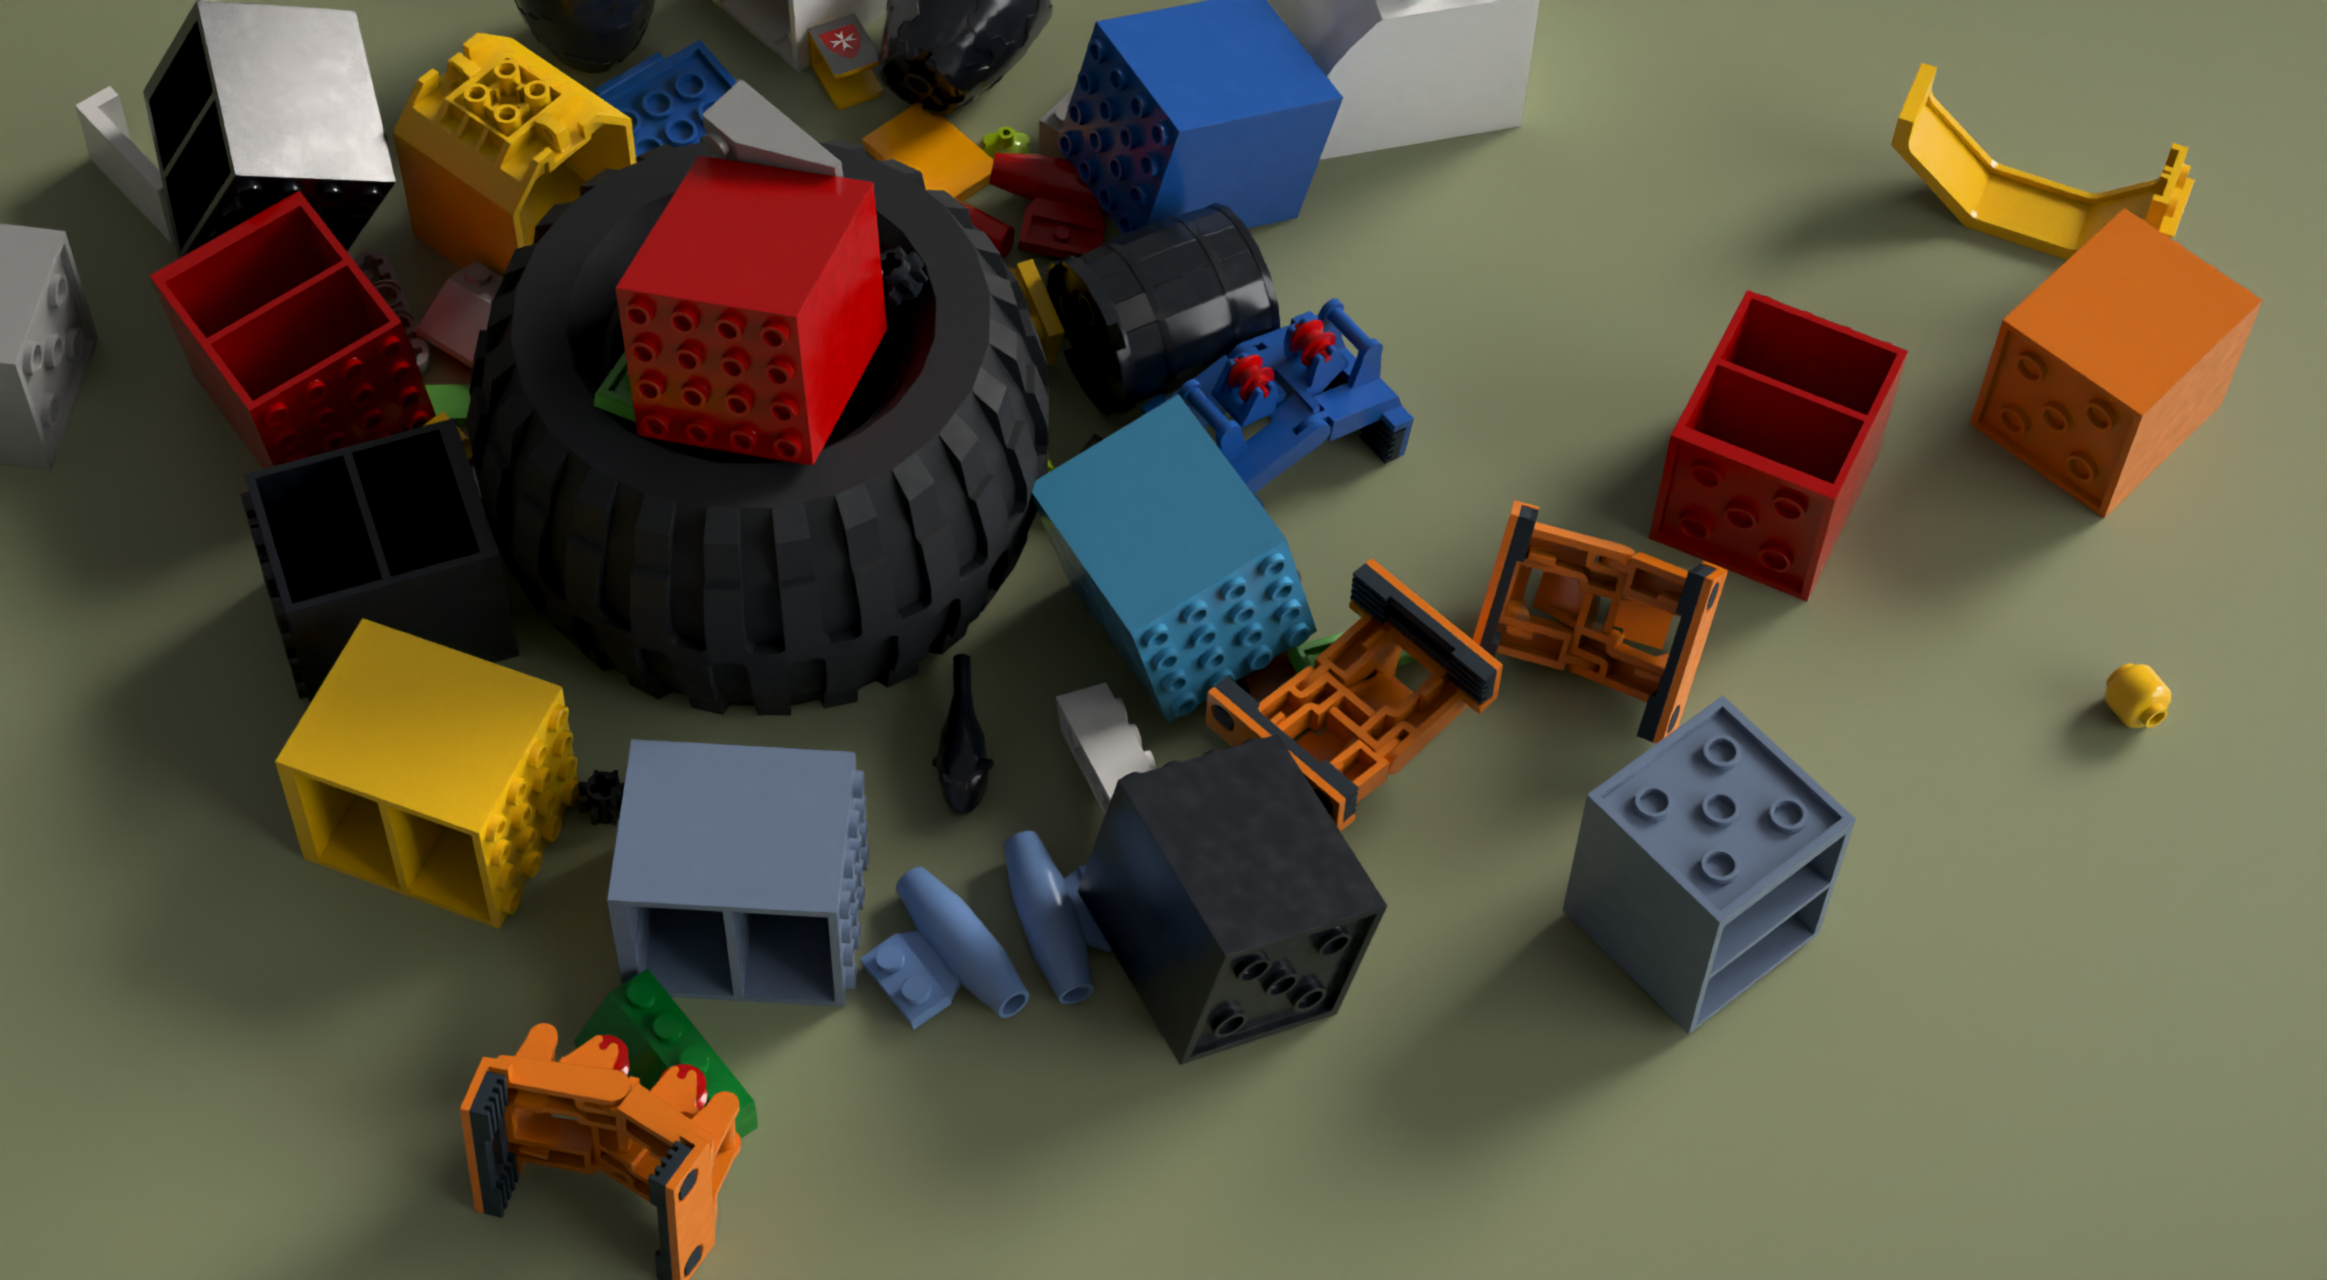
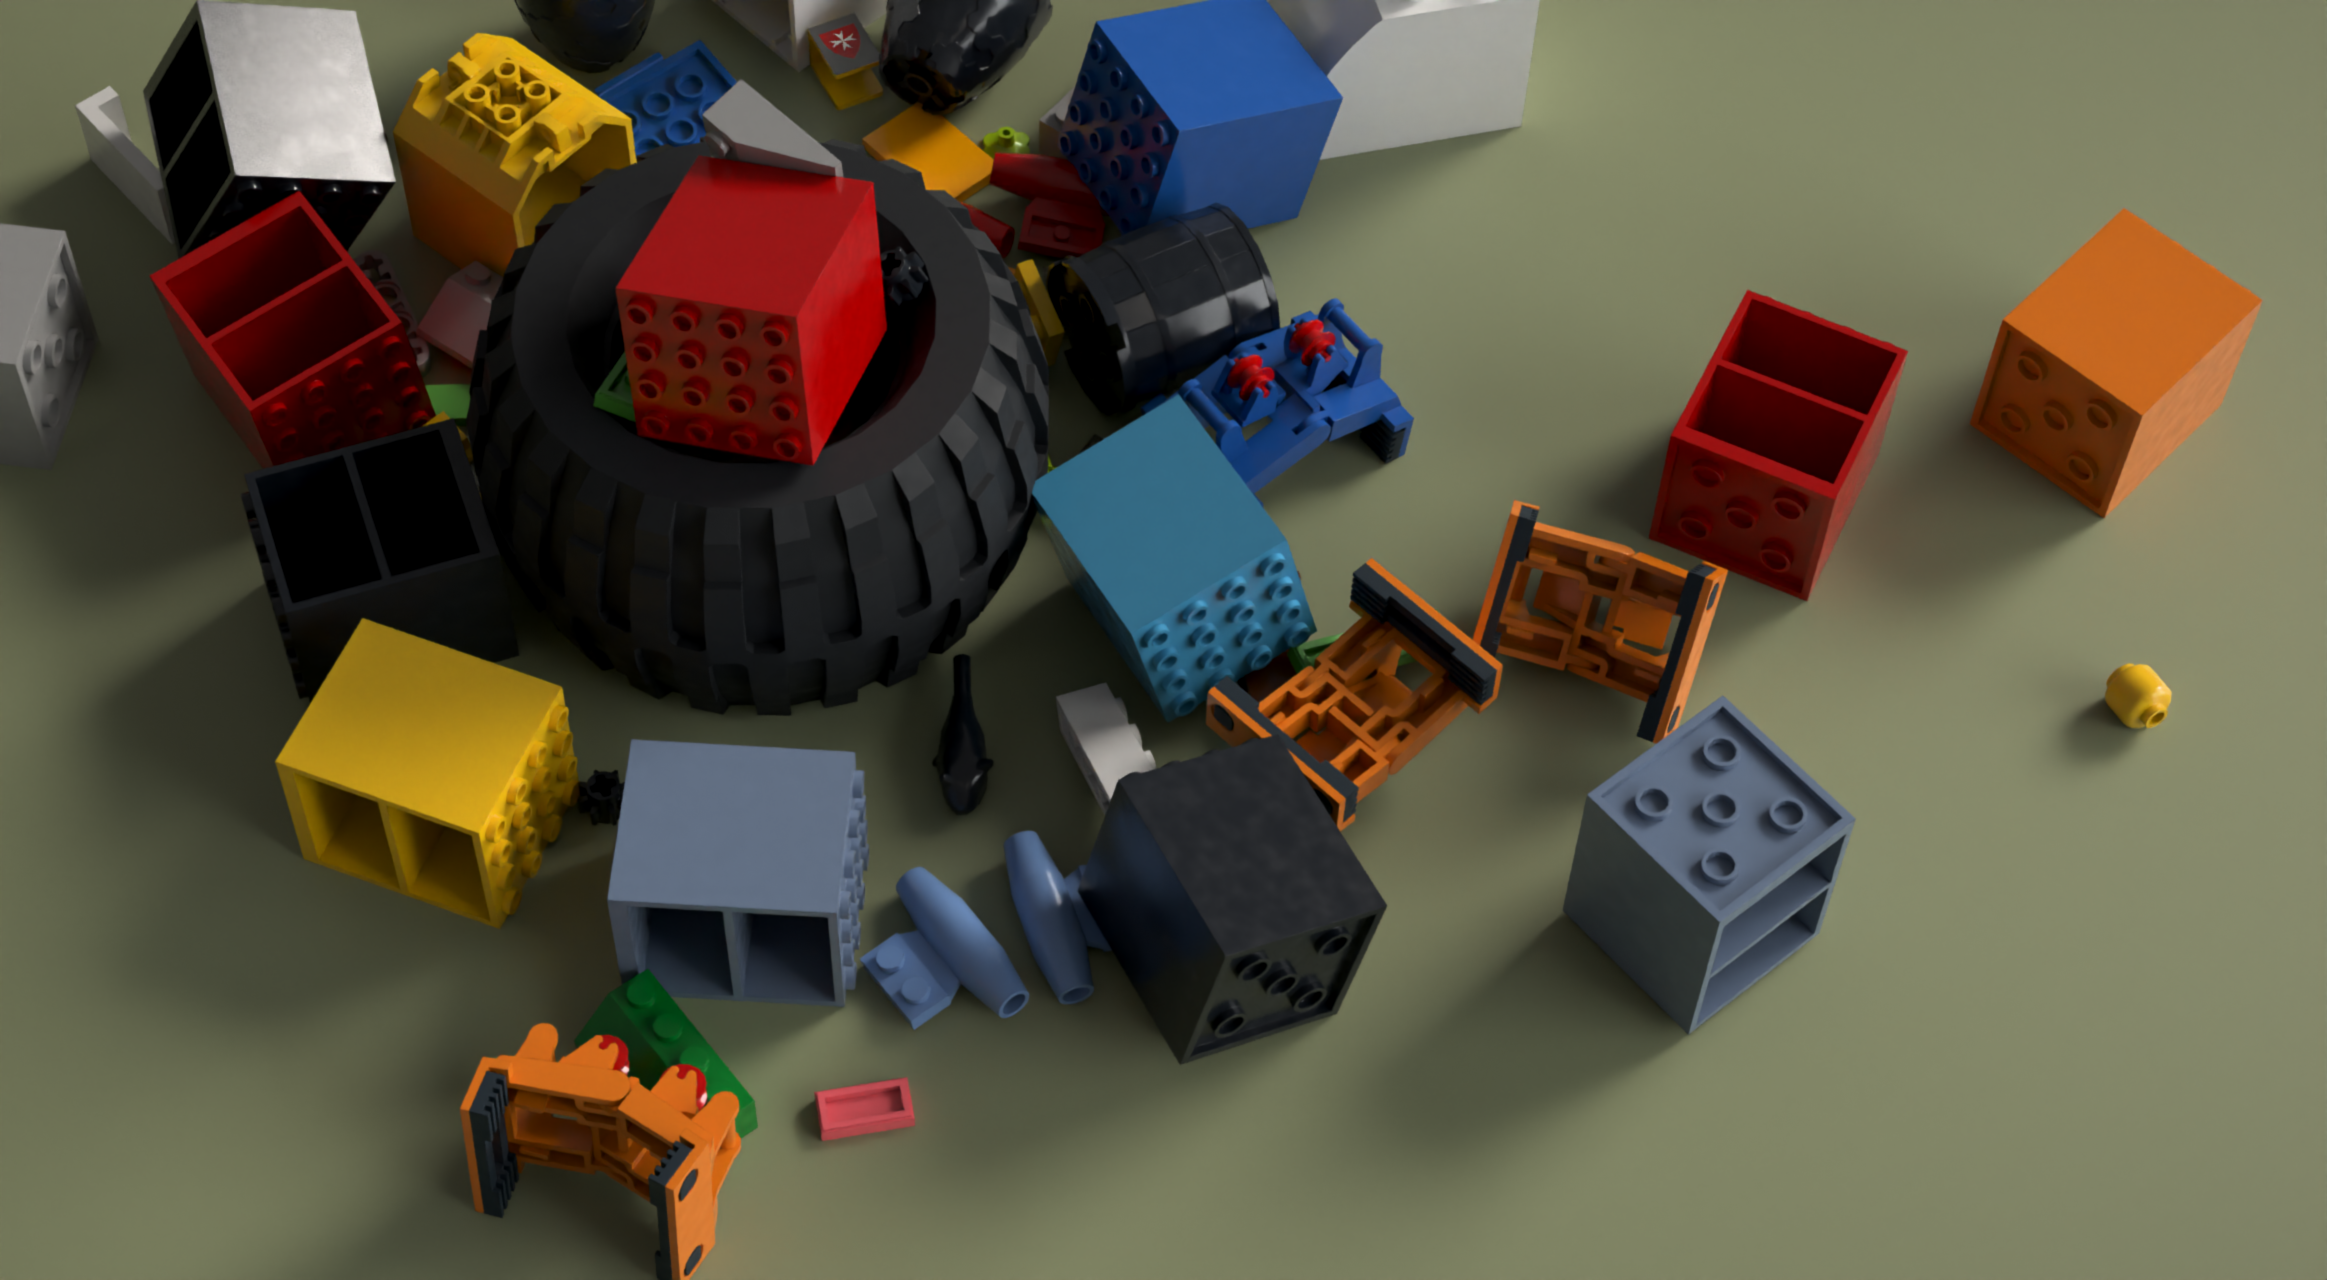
(864, 1109): none -> coral tile
(2017, 203): yellow panel -> none

